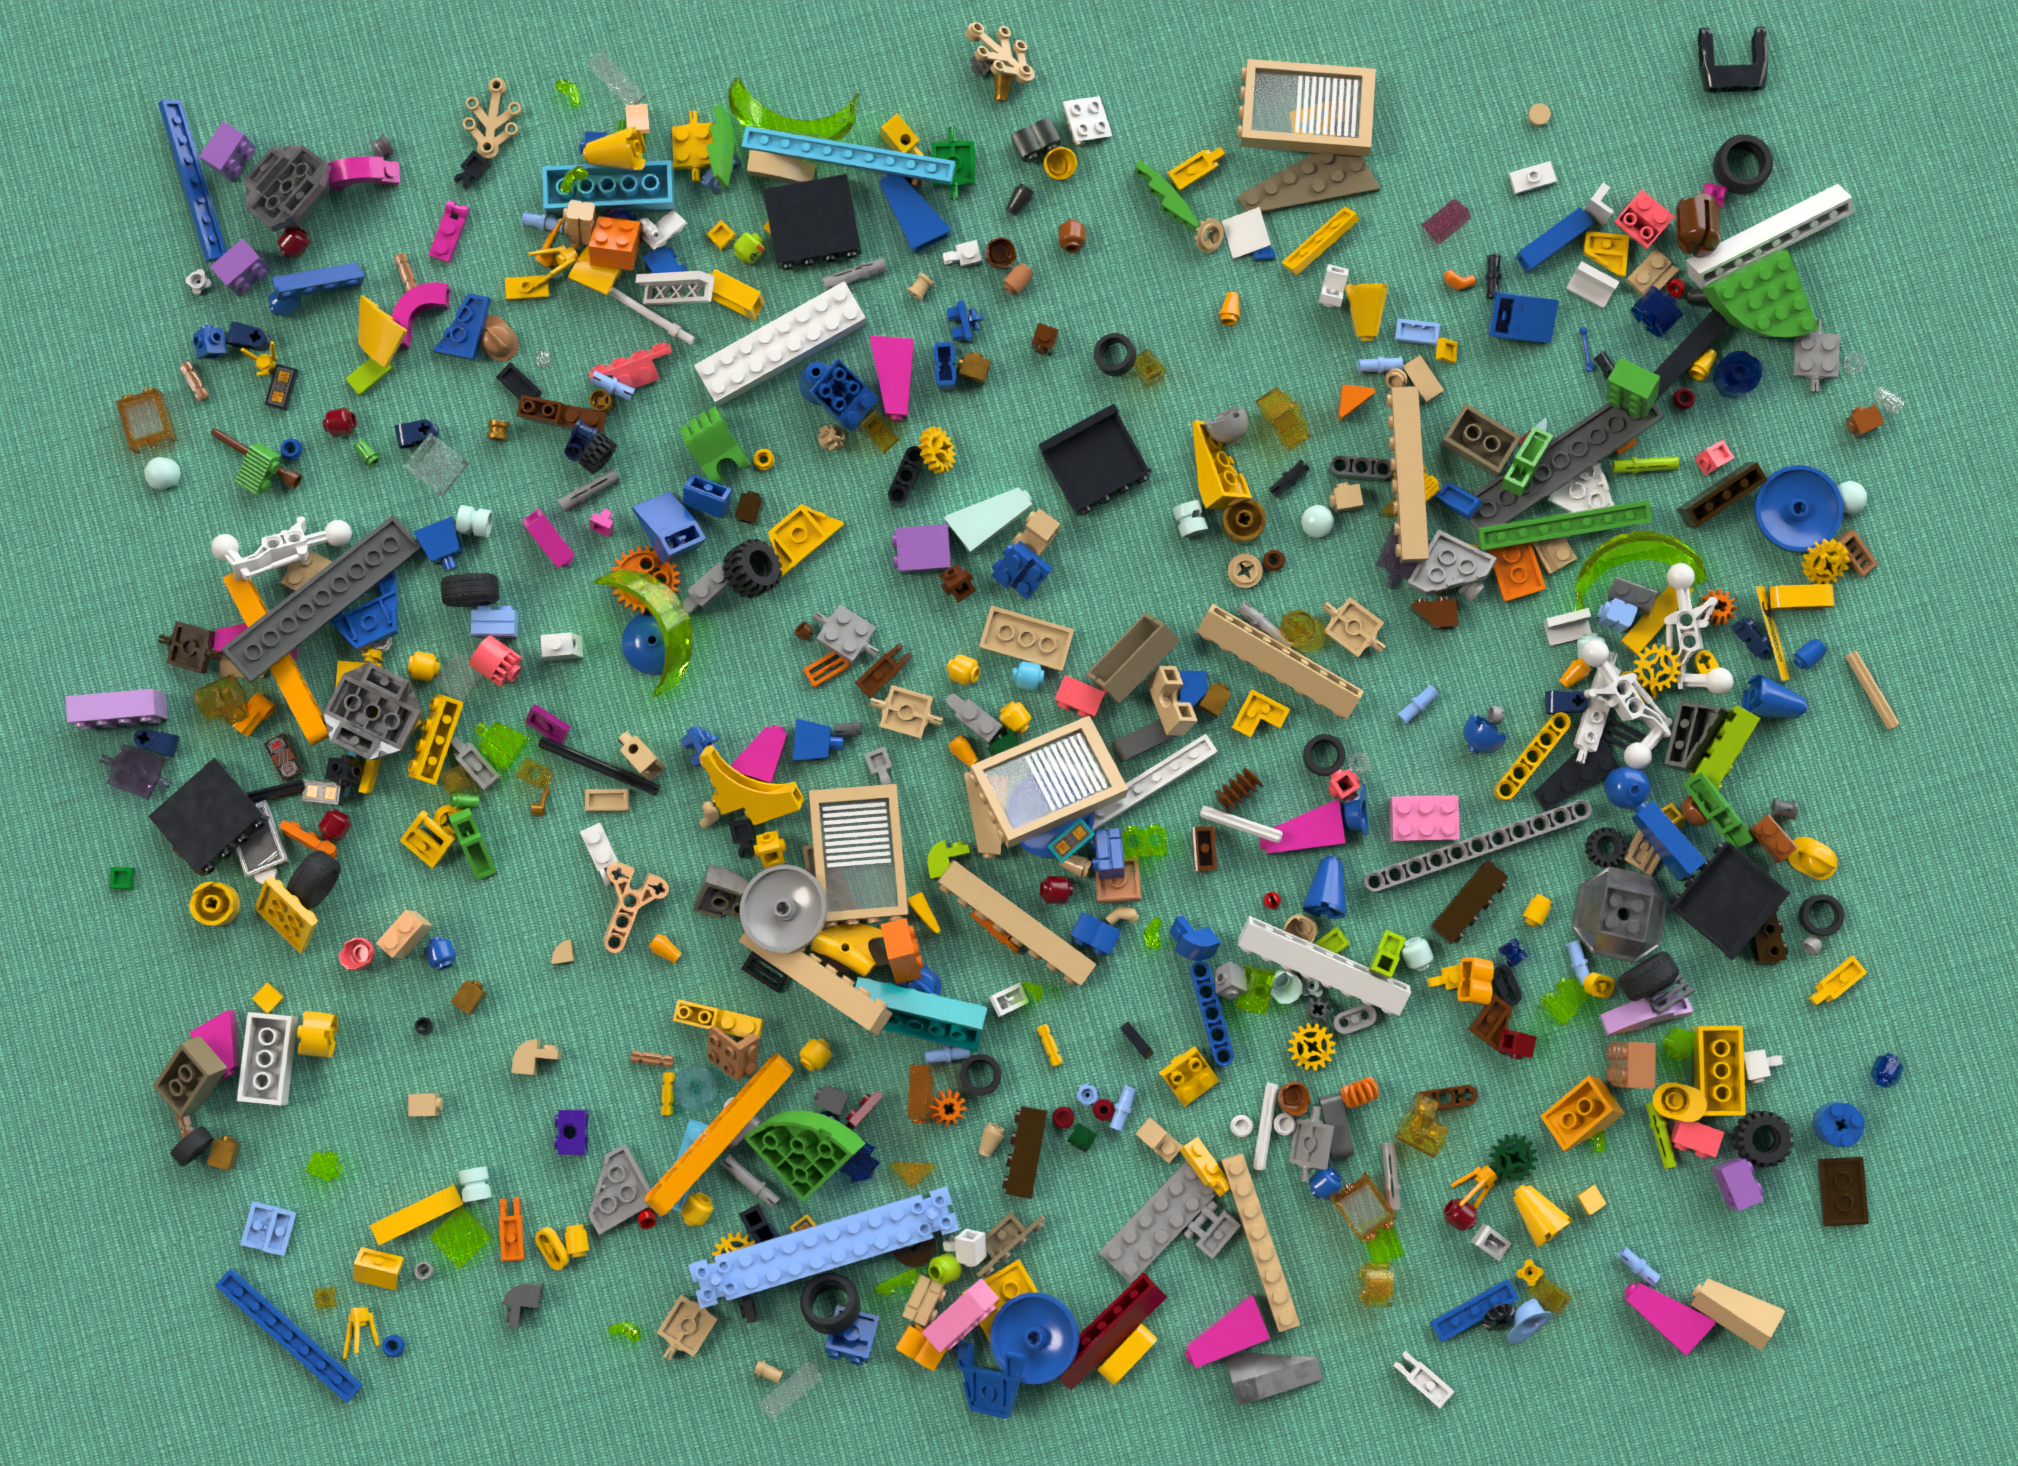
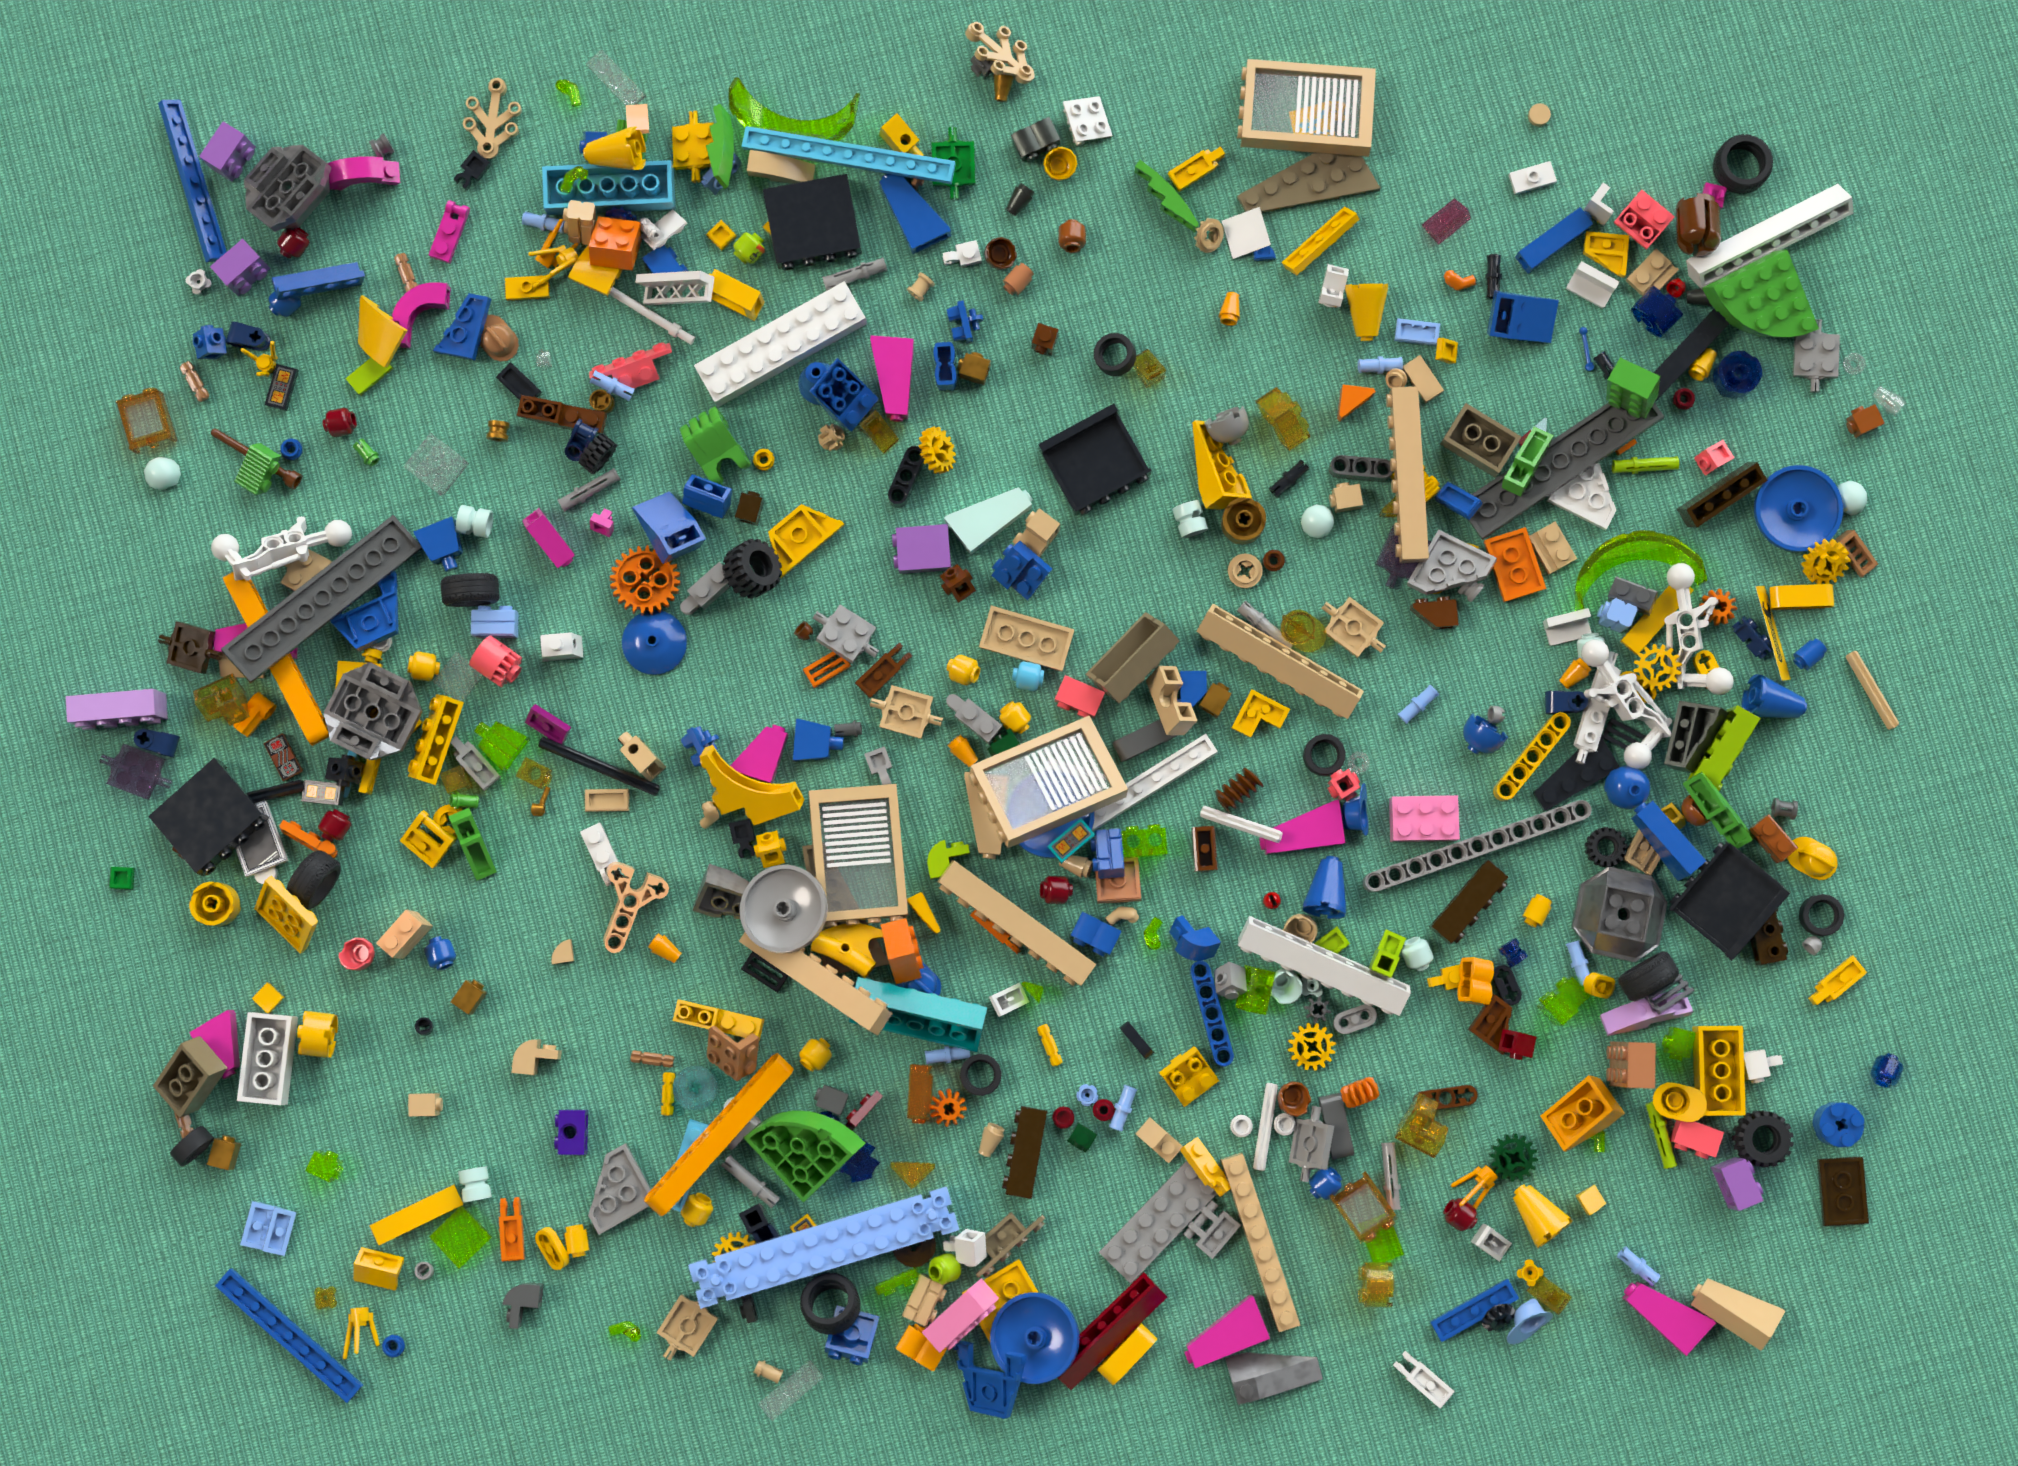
(412, 434): dark blue piece -> none
(646, 1219): red hinge -> none
(668, 613): clear neon green windscreen -> none
(1564, 524): bright green plate -> none
(1733, 77): black connector -> none

